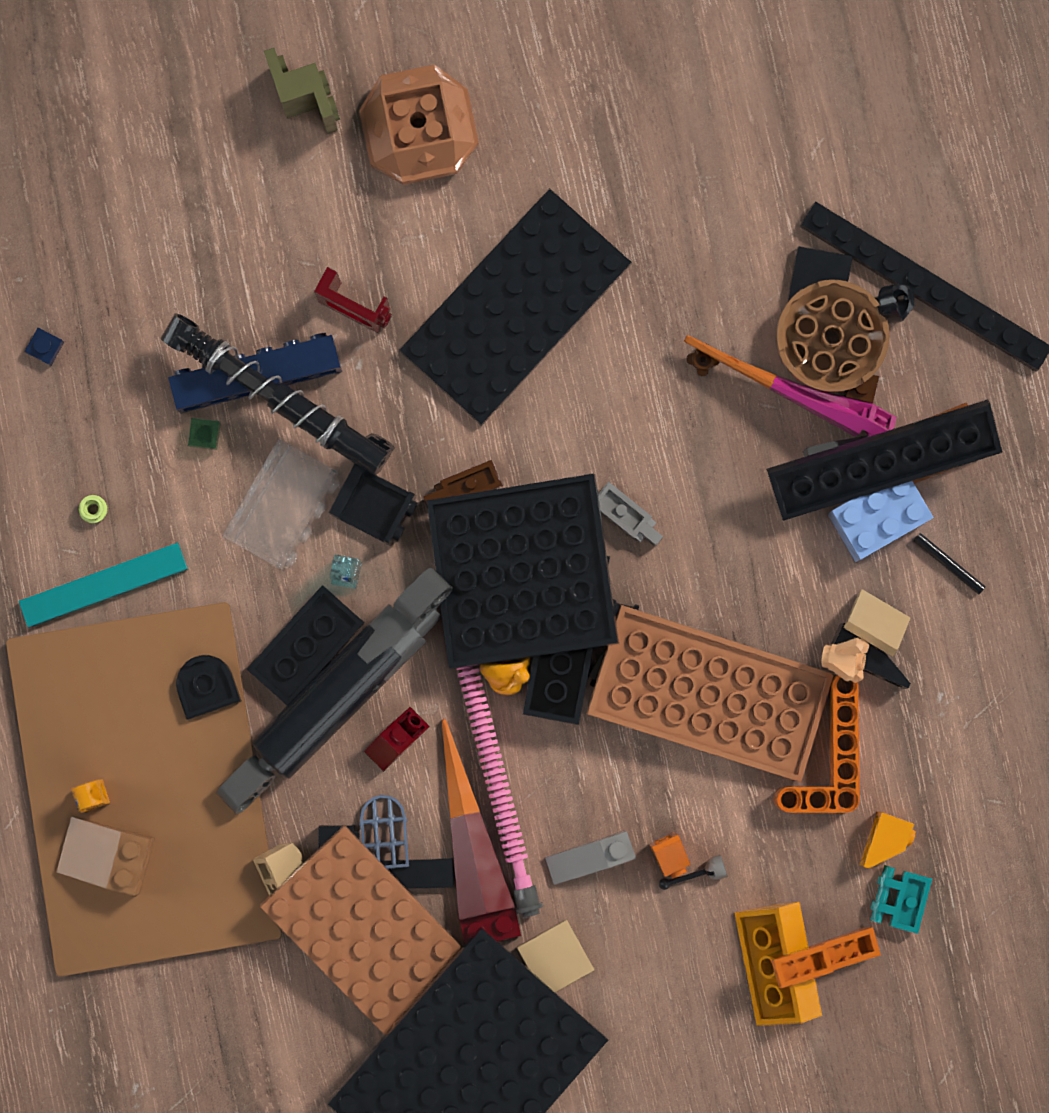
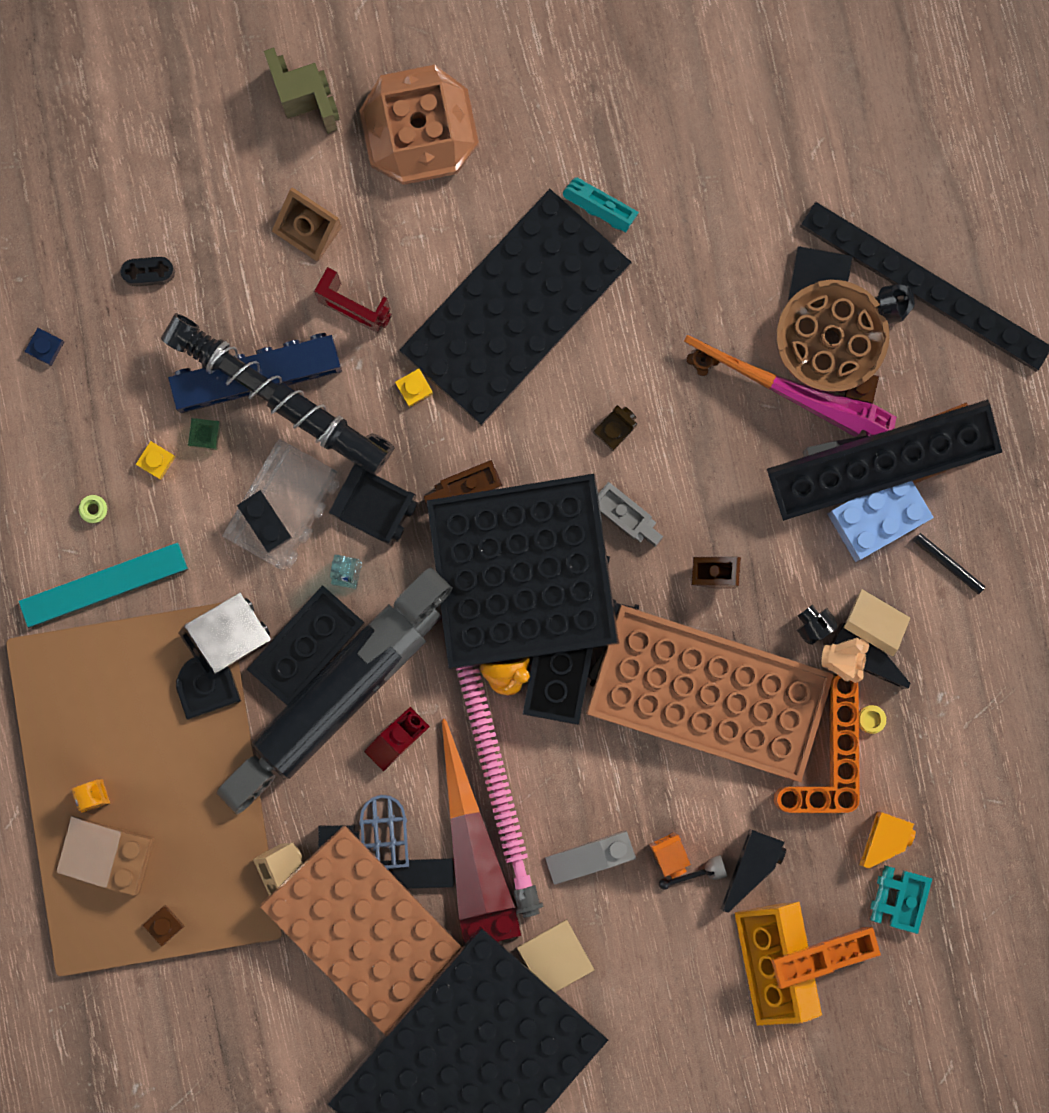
(148, 277): none -> black beam
(155, 460): none -> yellow plate
(163, 925): none -> reddish brown plate
(224, 635): none -> panel
(264, 521): none -> black plate
(306, 225): none -> medium nougat slope
(414, 387): none -> yellow plate
(600, 204): none -> teal hinge
(616, 427): none -> dark brown bracket
(716, 572): none -> reddish brown slope
(755, 863): none -> black slope
(815, 624): none -> black piece
(872, 719): none -> light yellow tile

